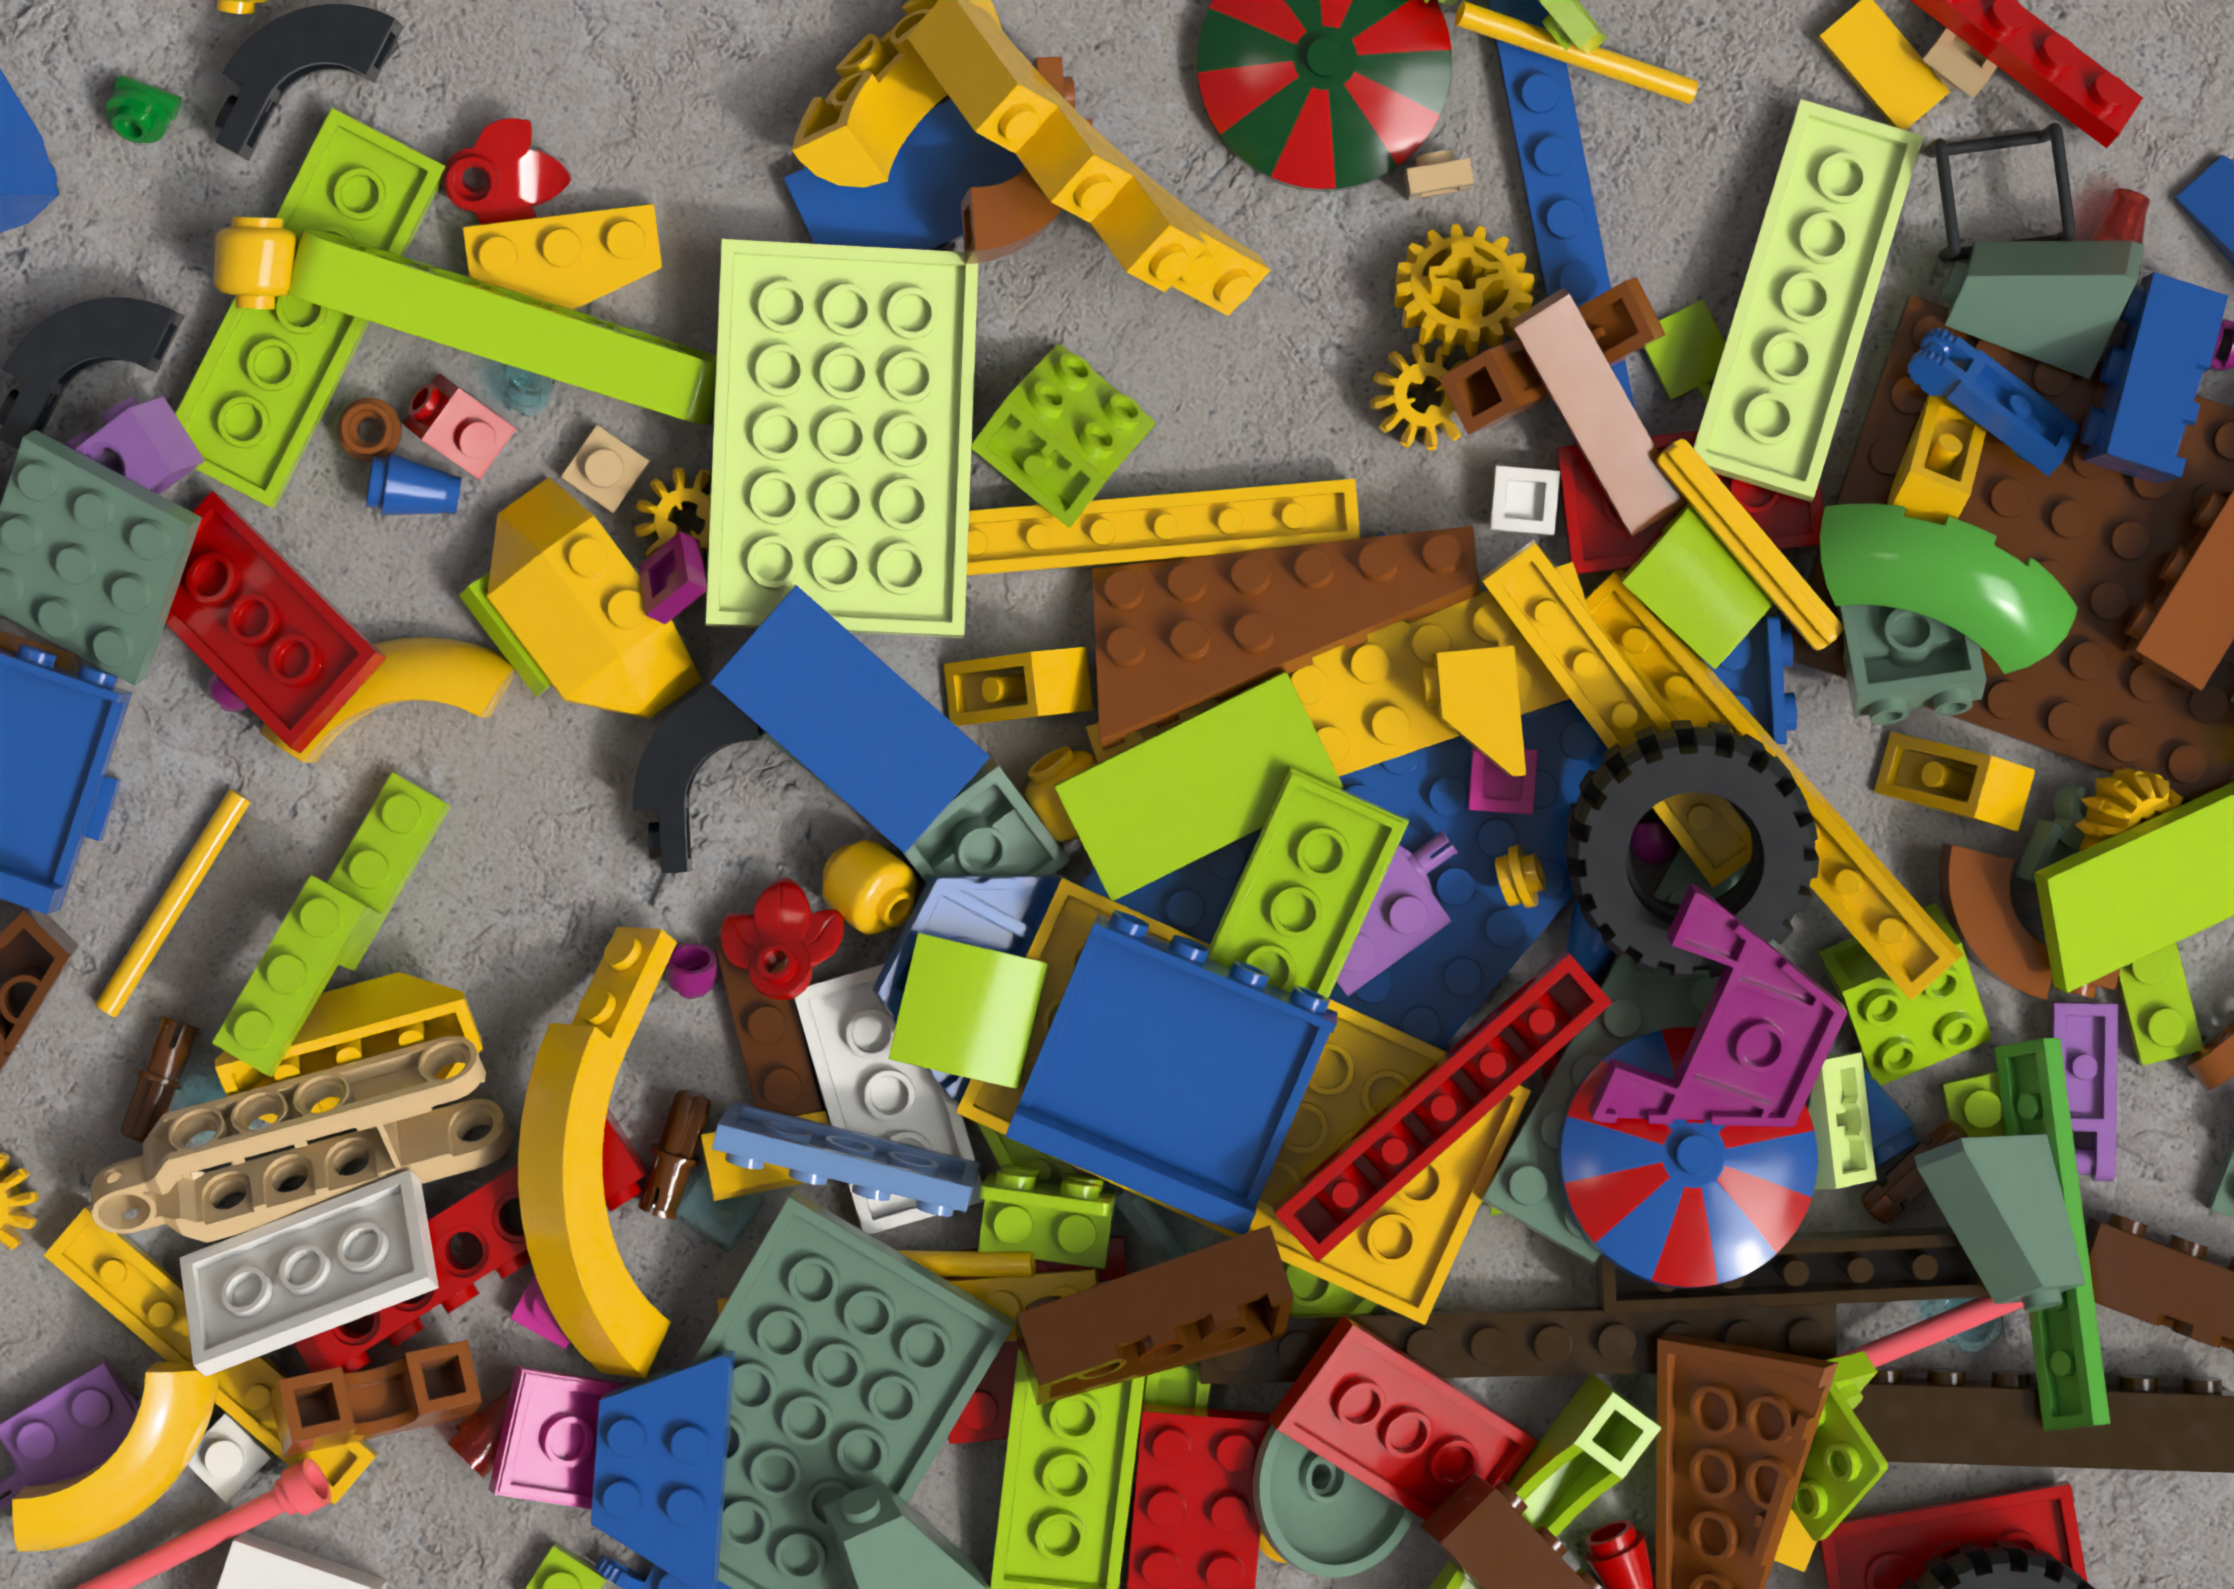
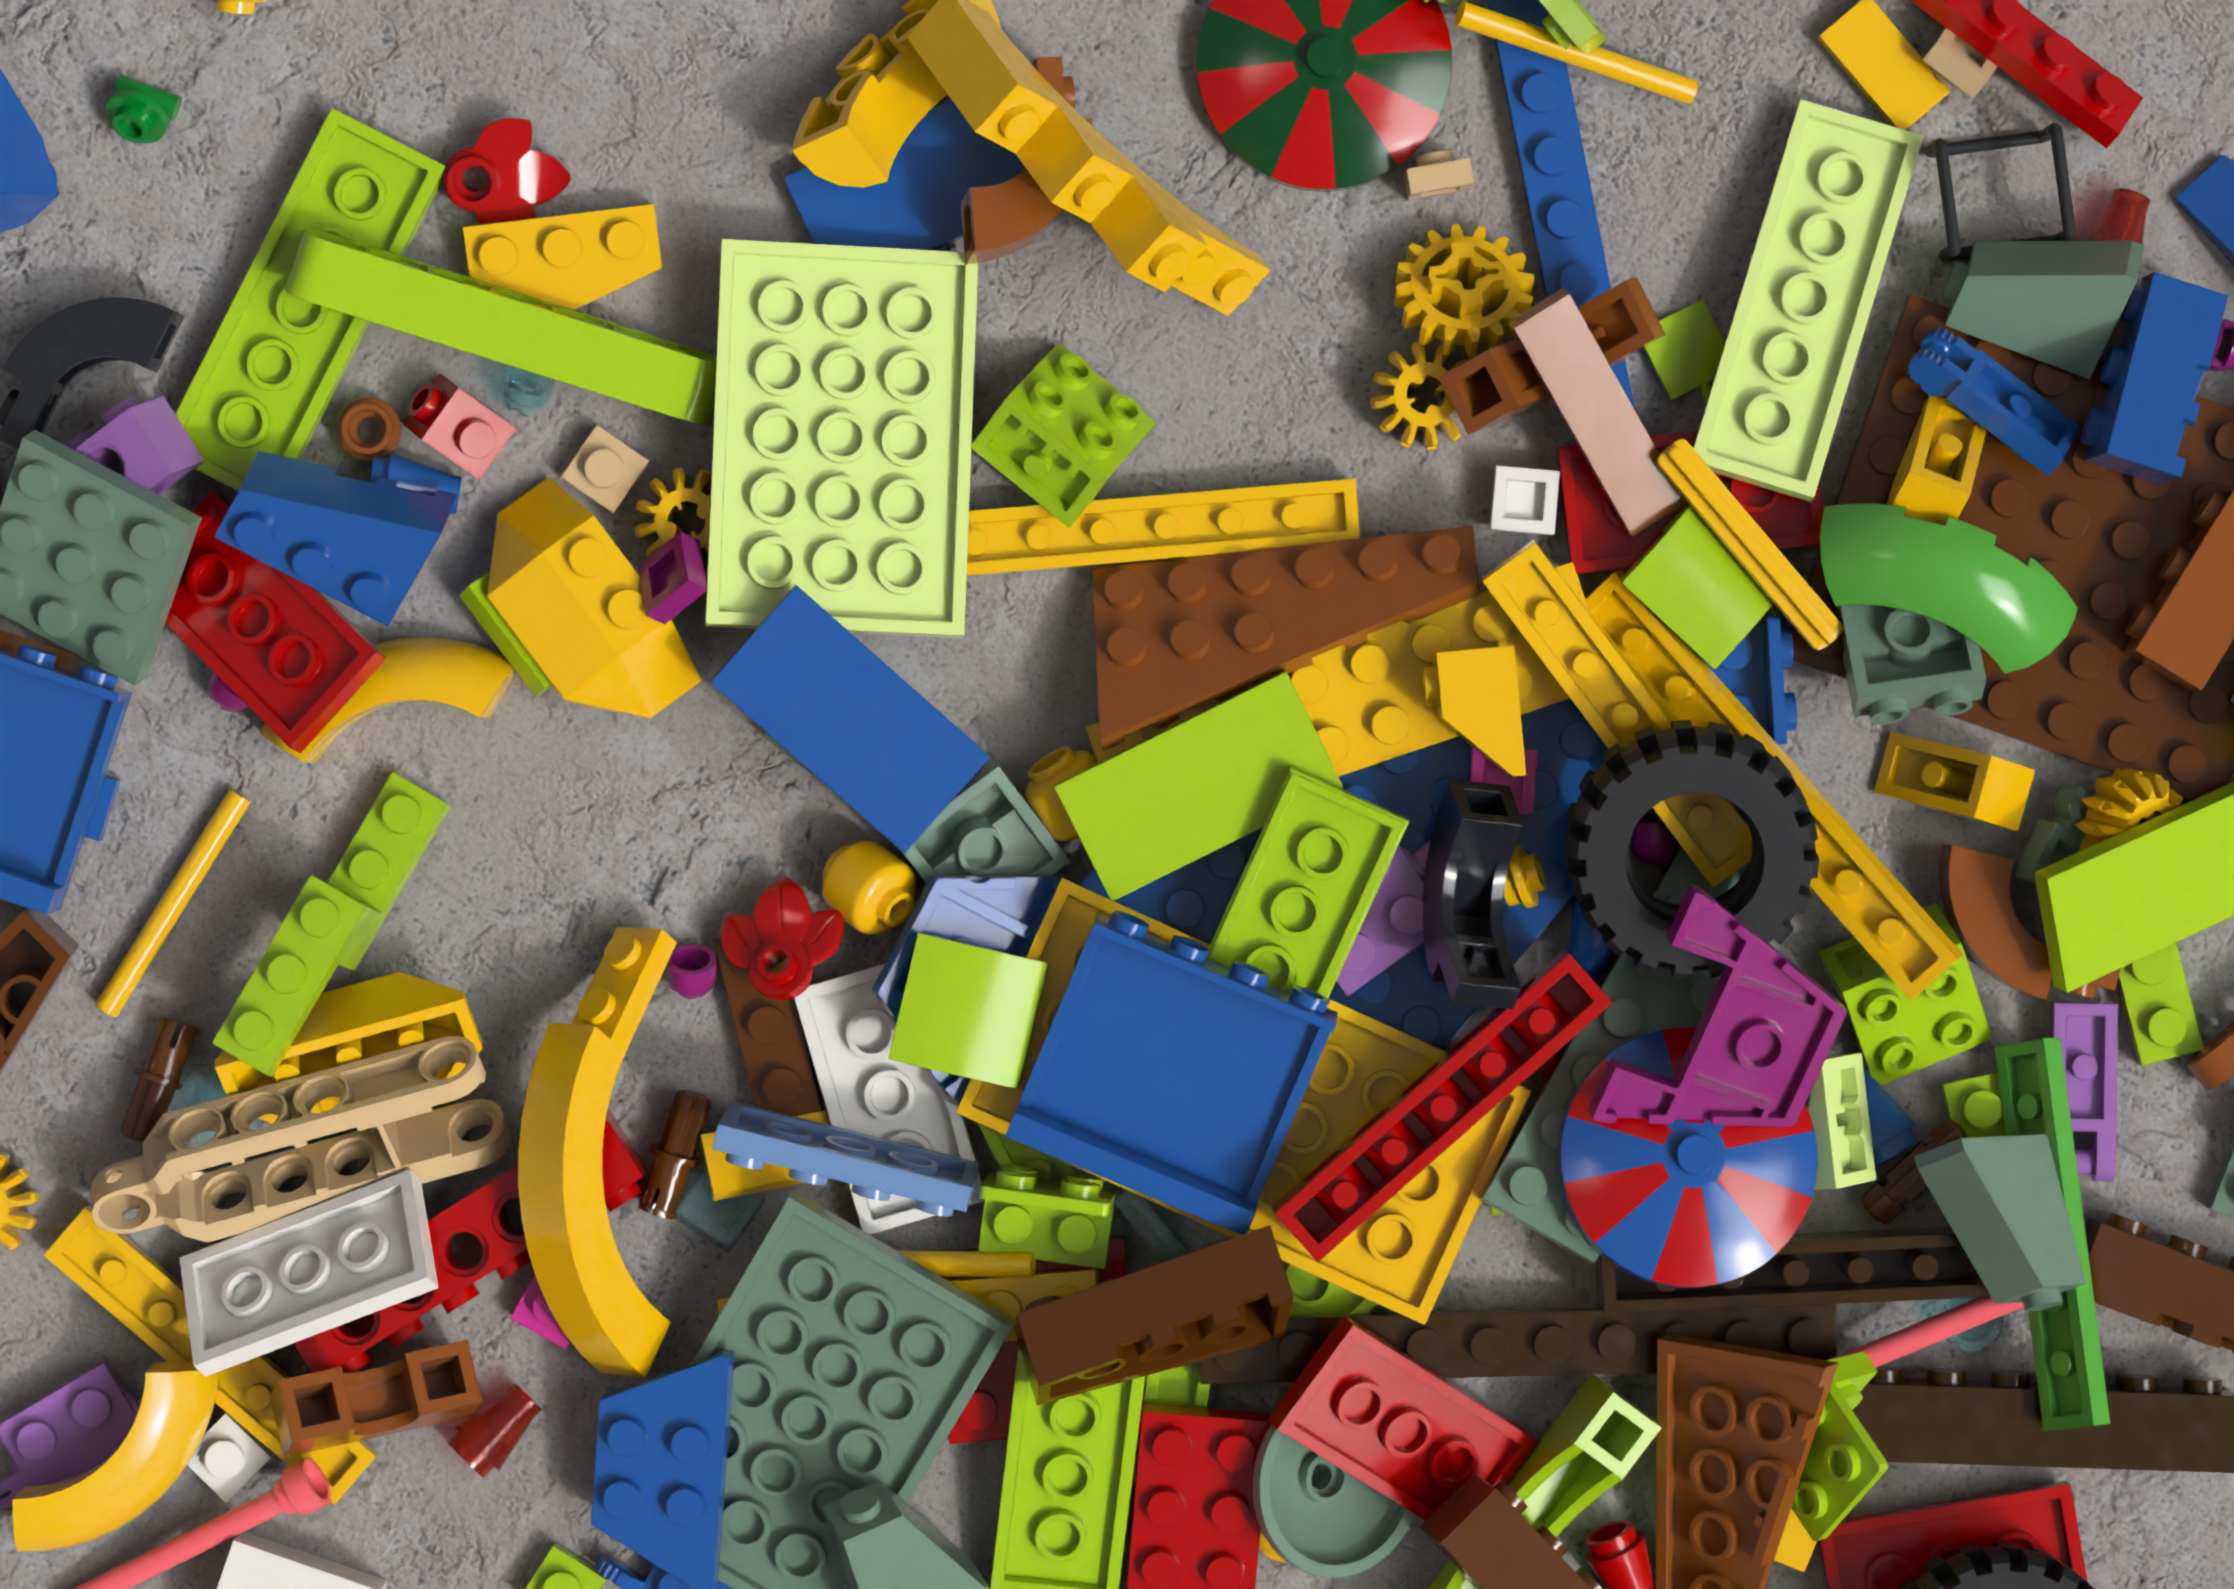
(254, 261): yellow head -> none
(291, 49): black arch -> none
(335, 531): none -> blue wedge
(549, 1437): plate -> none
(671, 764): black arch -> none
(1018, 686): yellow slope -> none
(1465, 894): none -> black arch

